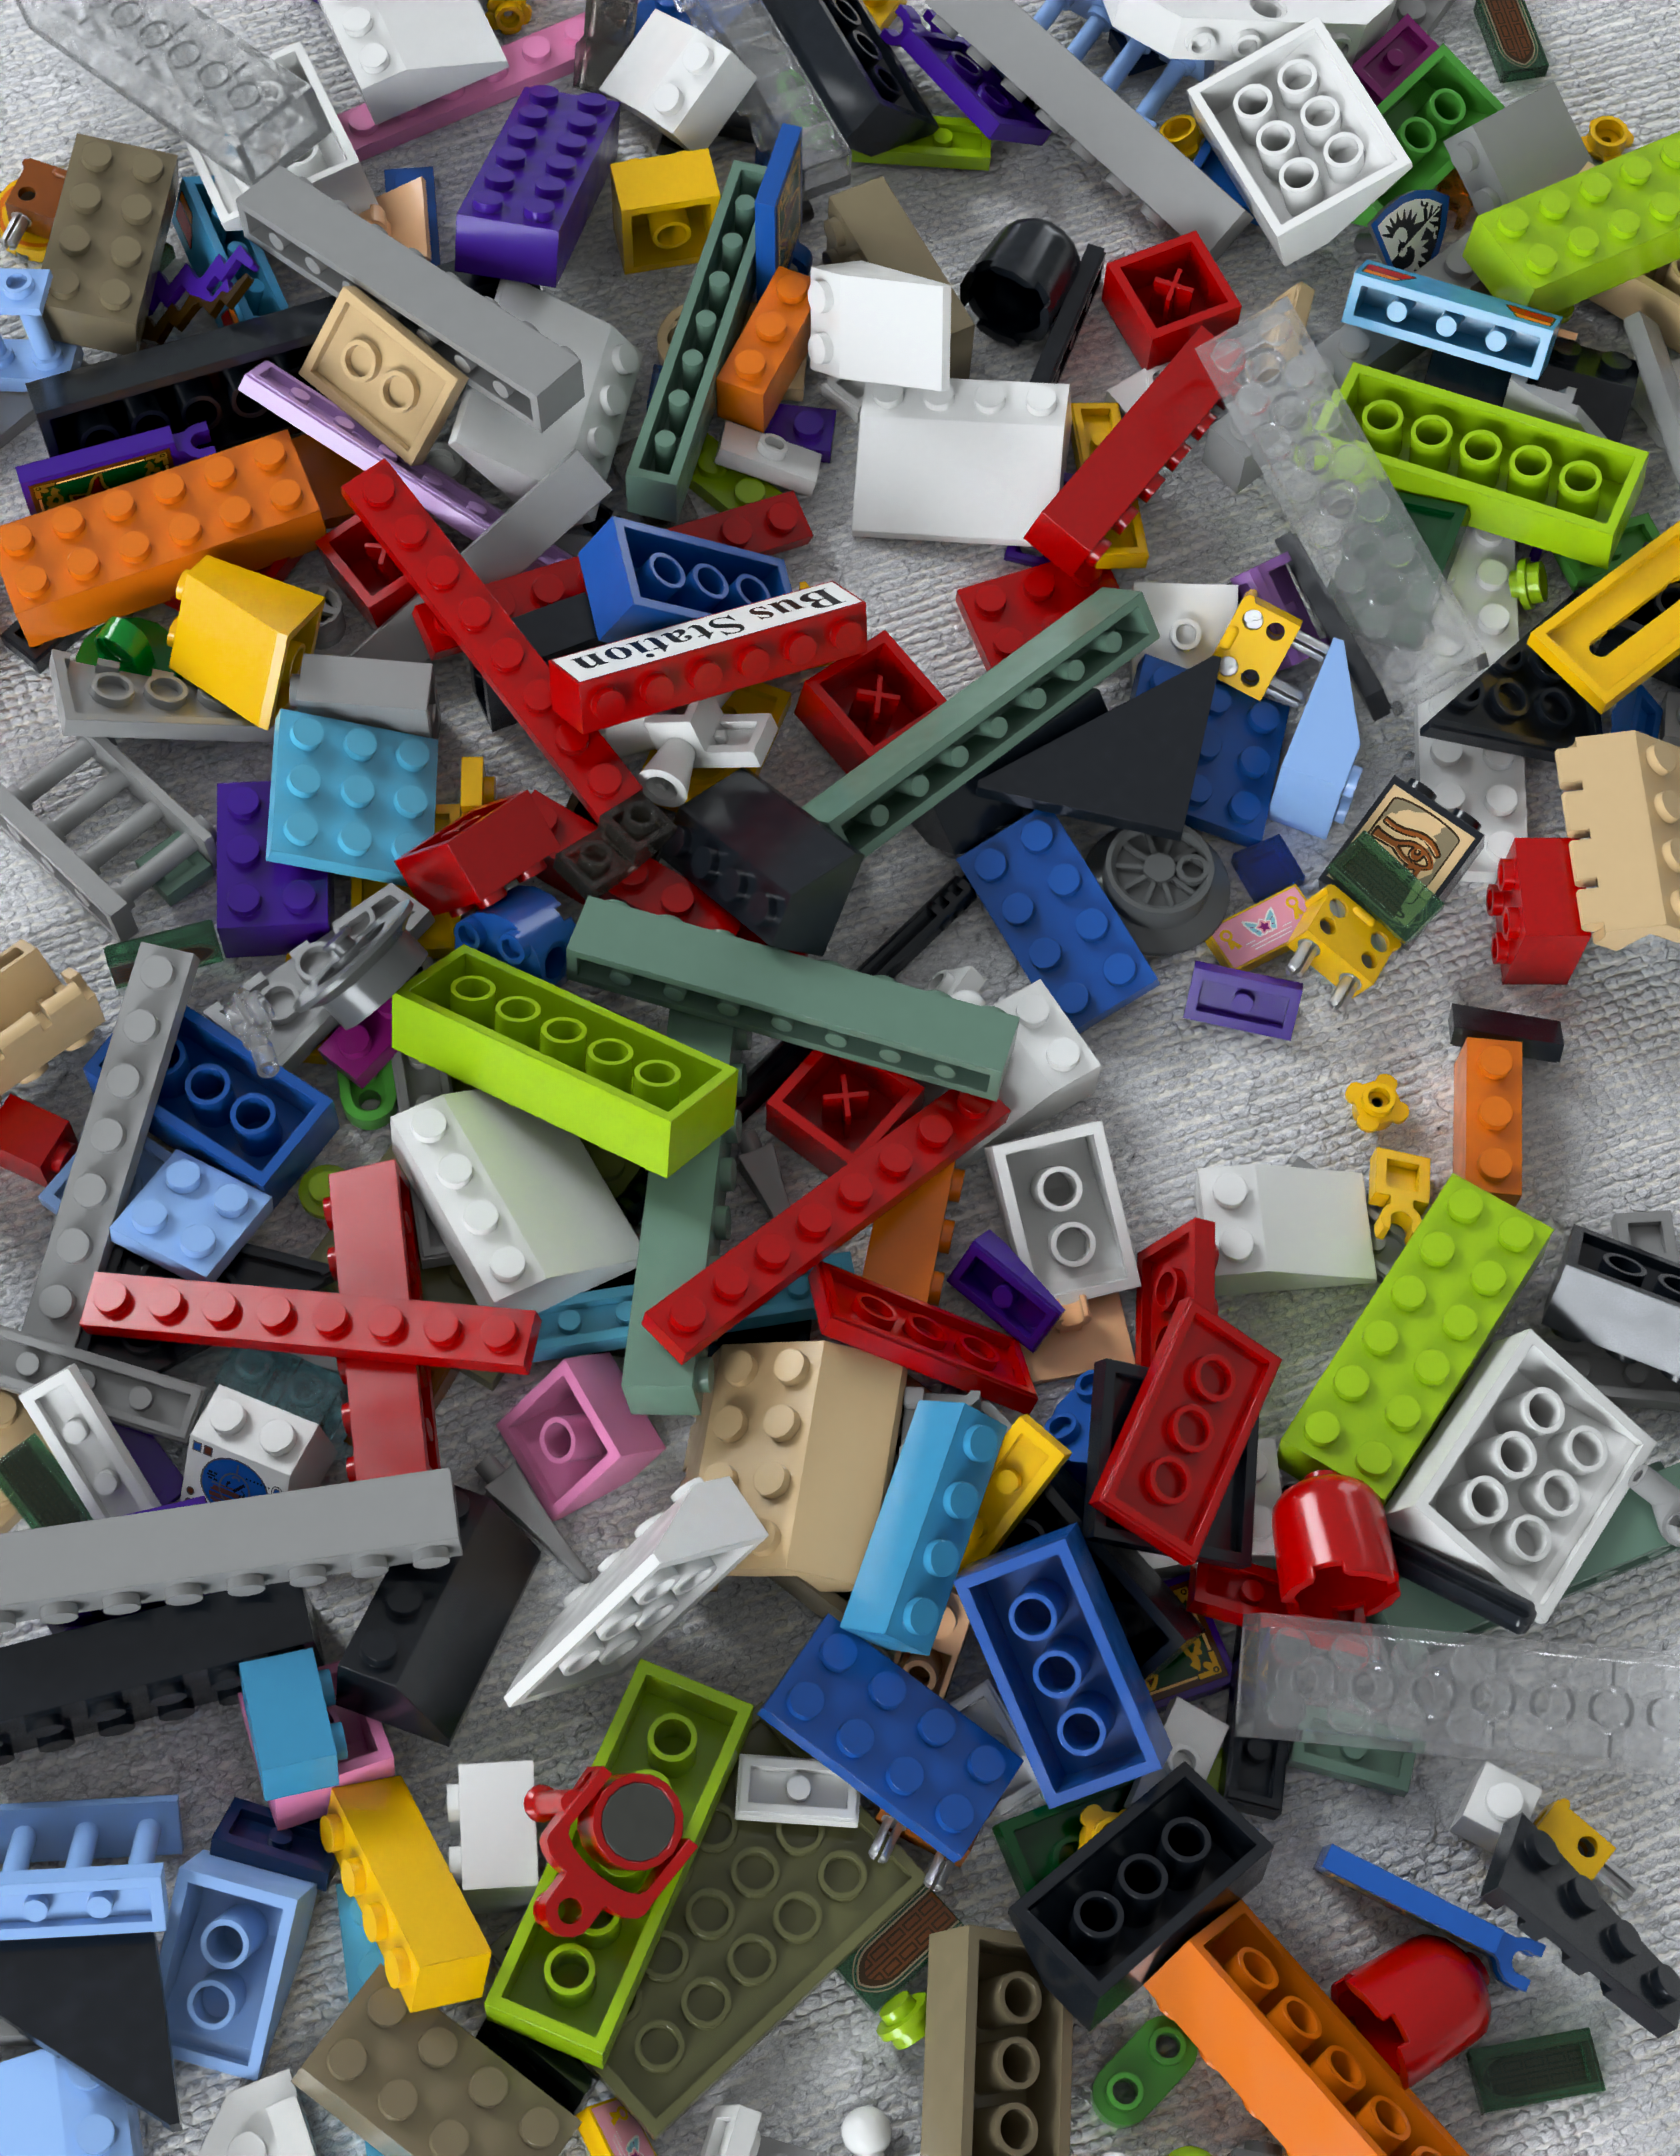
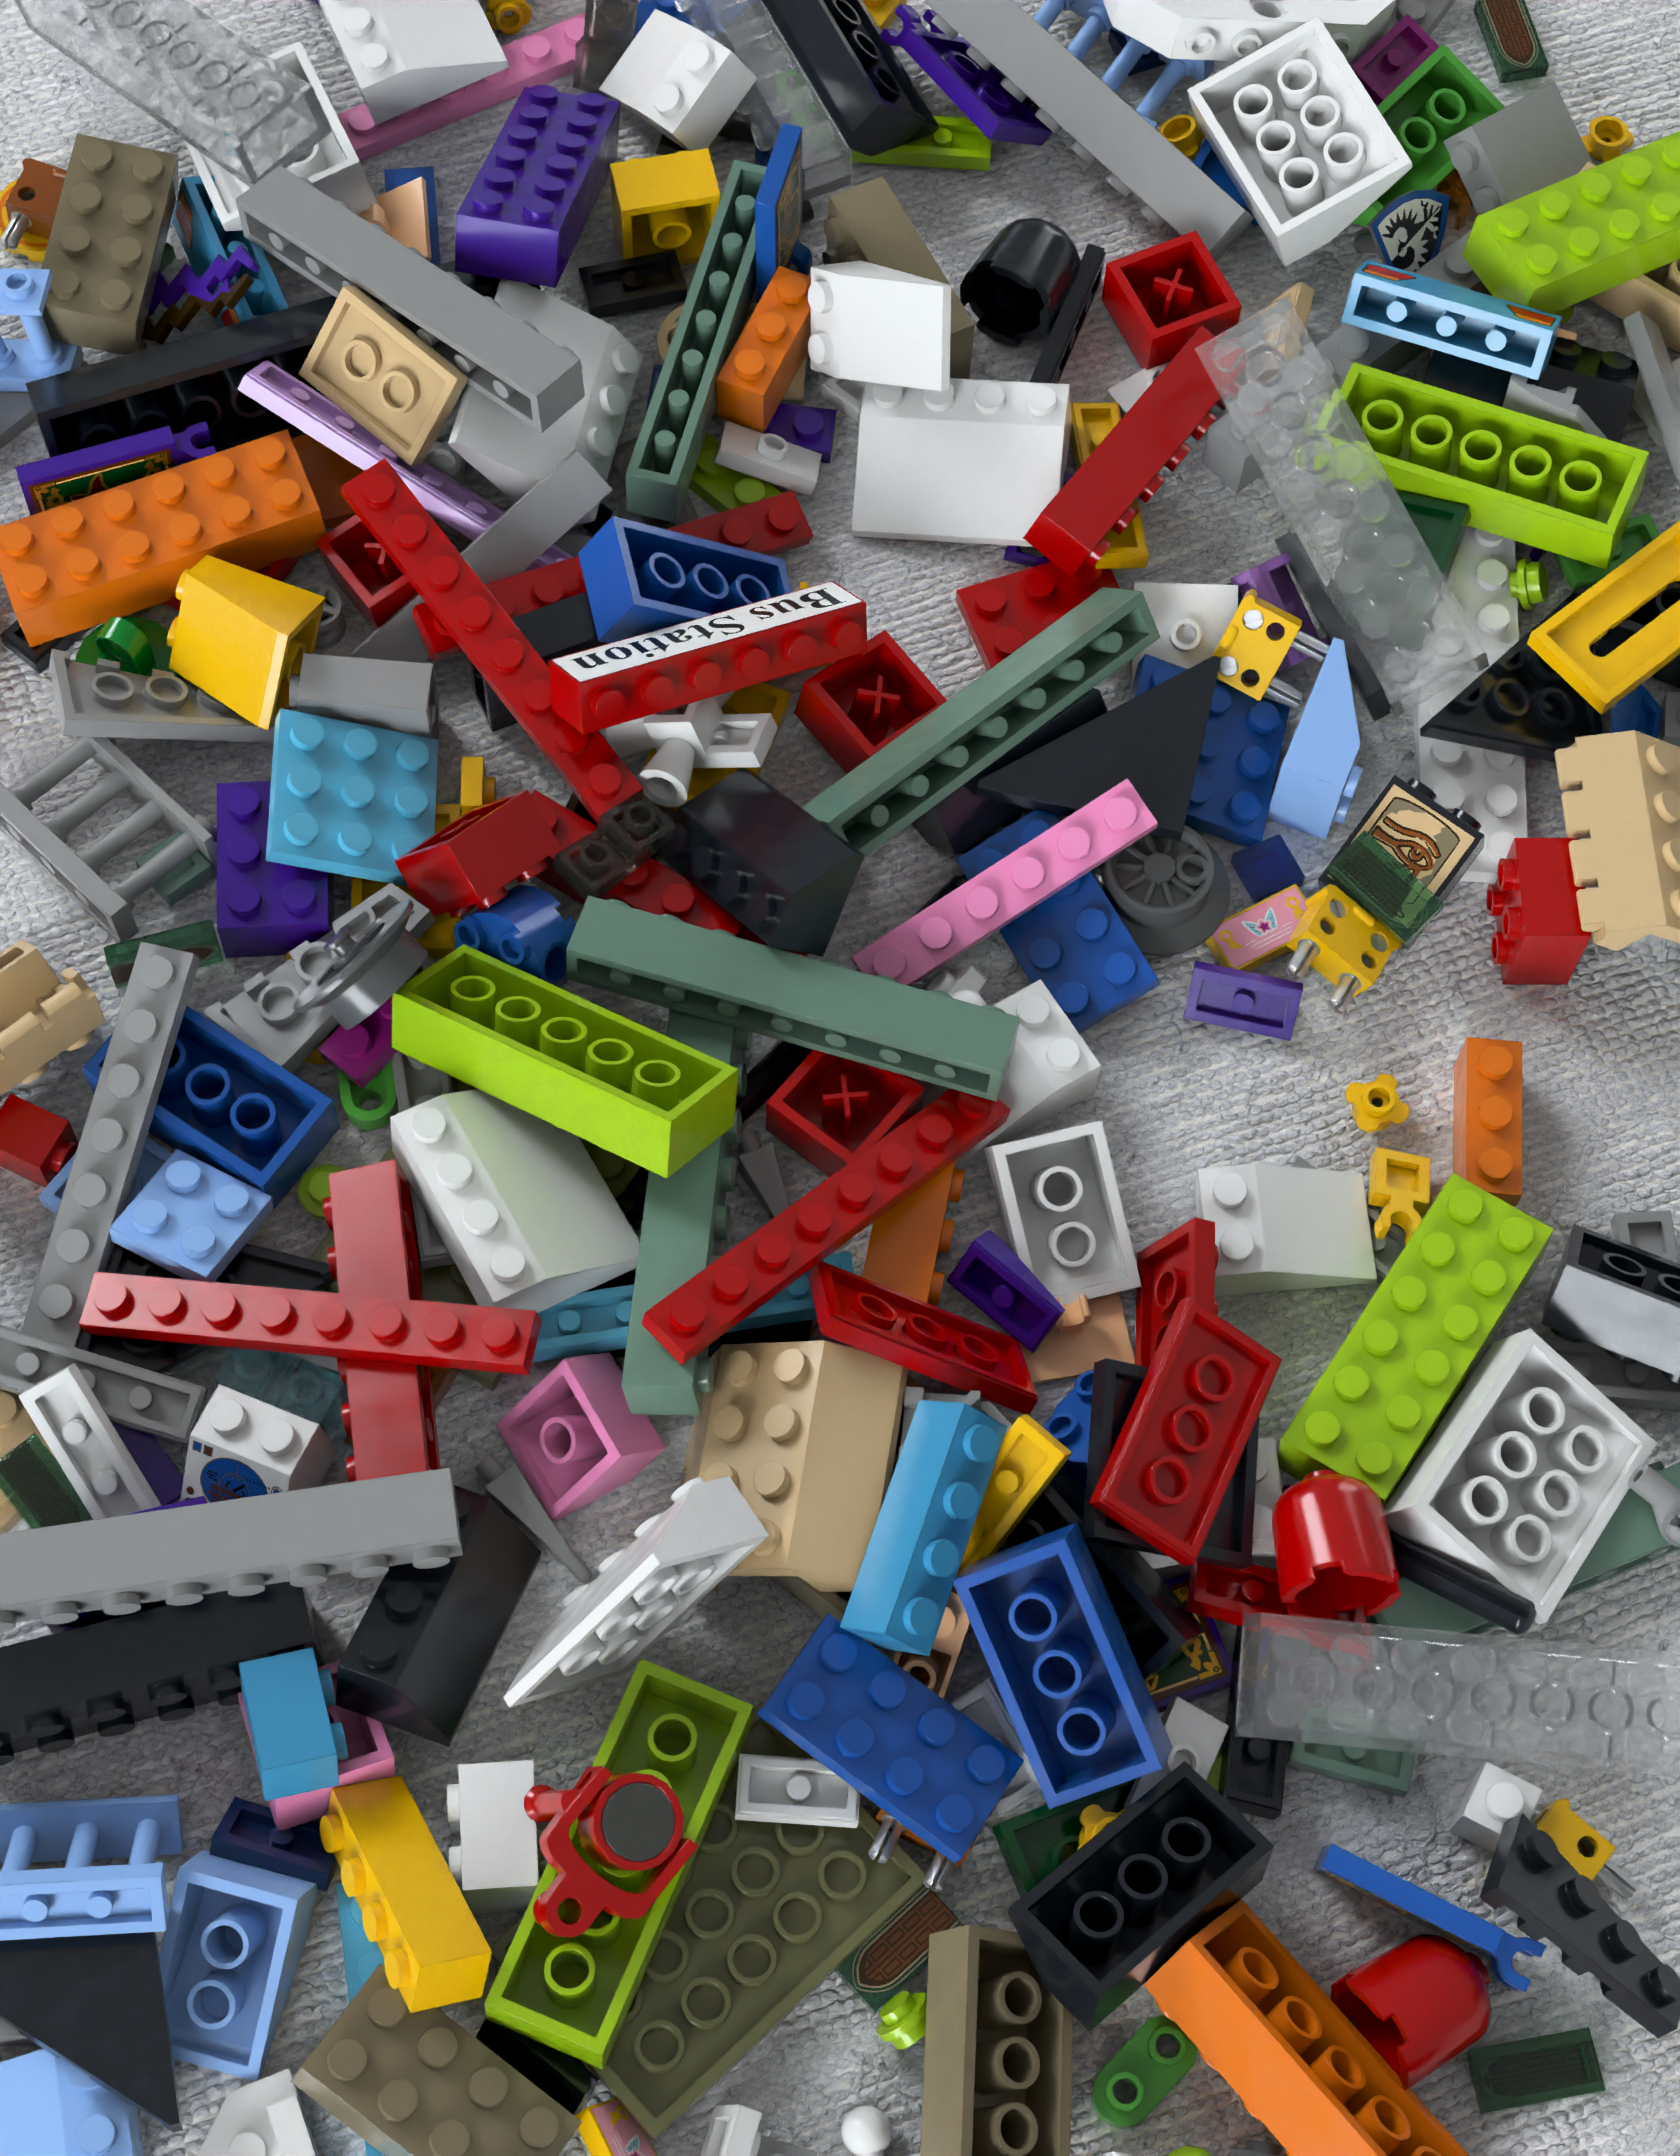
(251, 1020): clear plate -> none
(633, 284): none -> black plate
(1009, 887): none -> bright pink plate
(1539, 1036): black tile -> none

